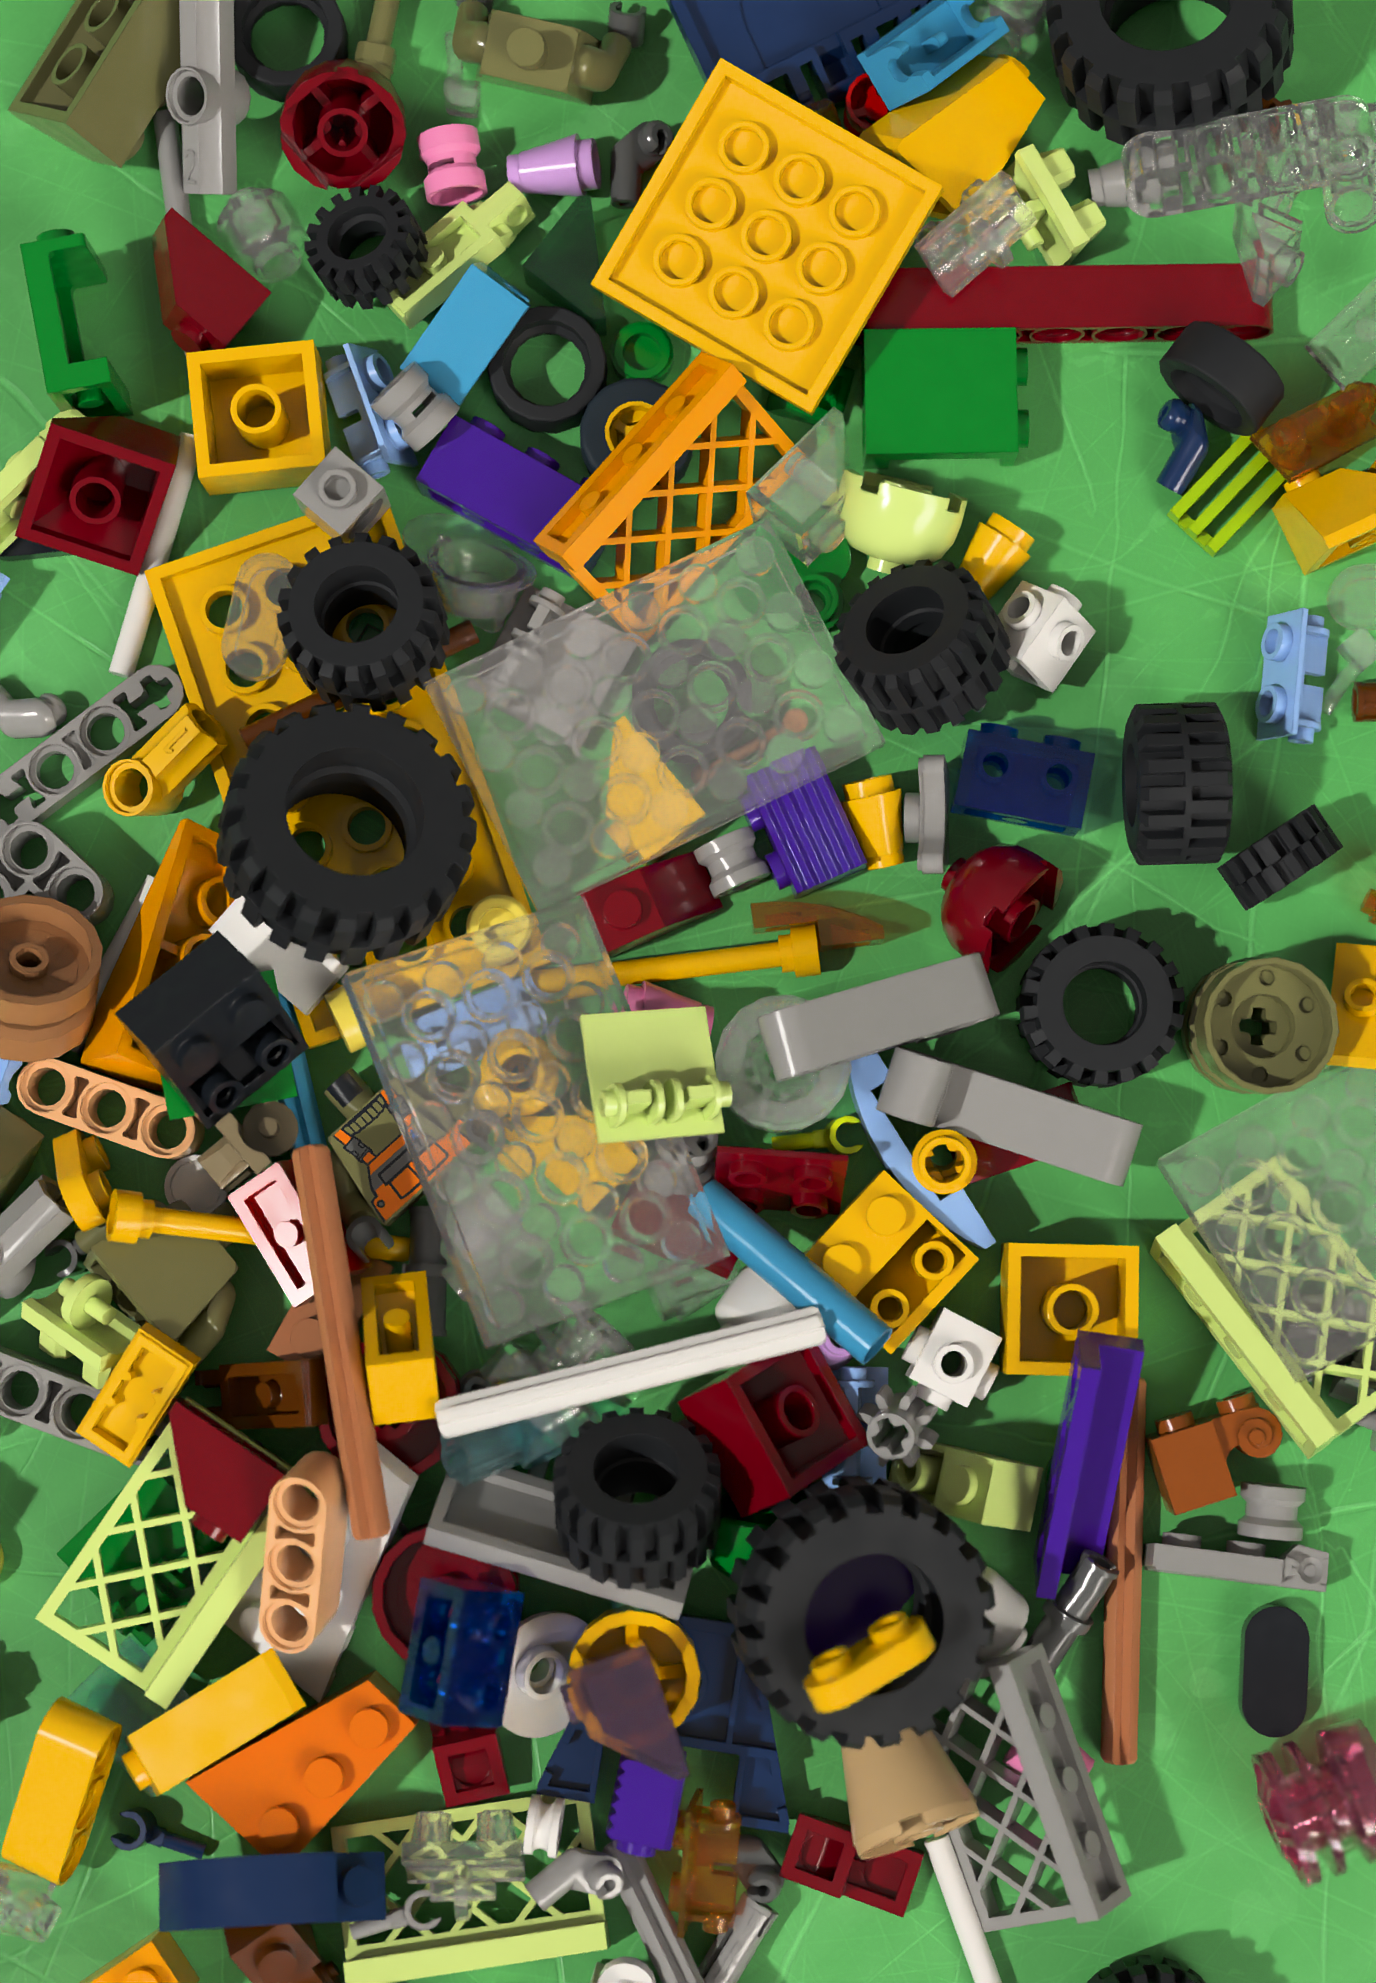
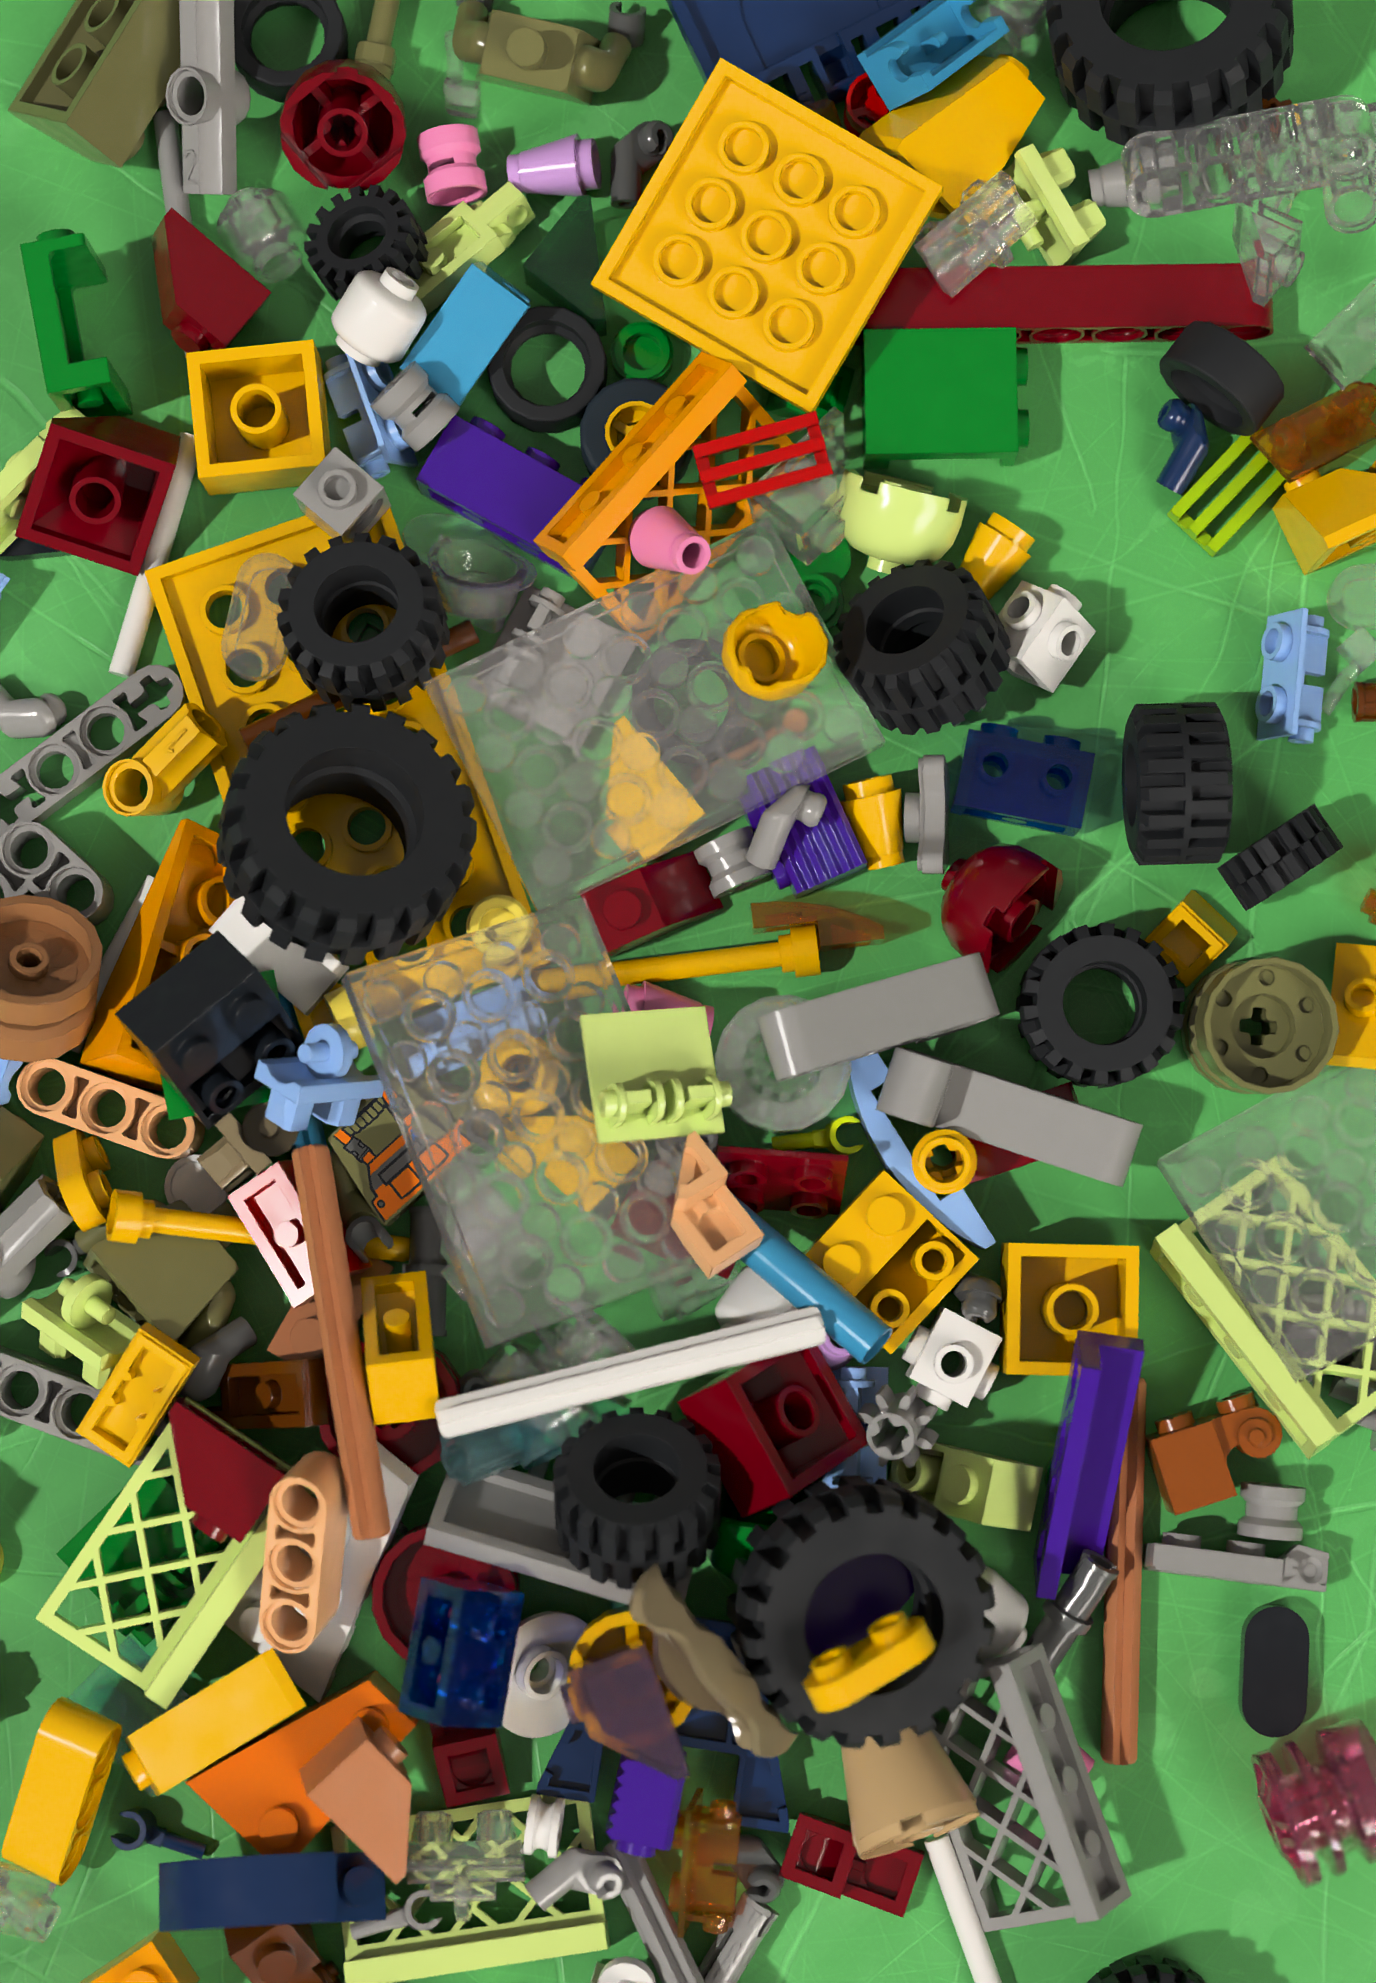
(215, 1356): none -> dark grey arm
(317, 1077): none -> light blue hips
(365, 1792): none -> nougat slope
(378, 316): none -> white head
(667, 541): none -> bright pink cone
(703, 1669): none -> dark tan piece
(707, 1213): none -> light nougat slope
(753, 436): none -> red tile
(774, 651): none -> yellow hair
(777, 821): none -> light grey arm
(978, 1297): none -> dark grey arm
(1192, 936): none -> yellow slope

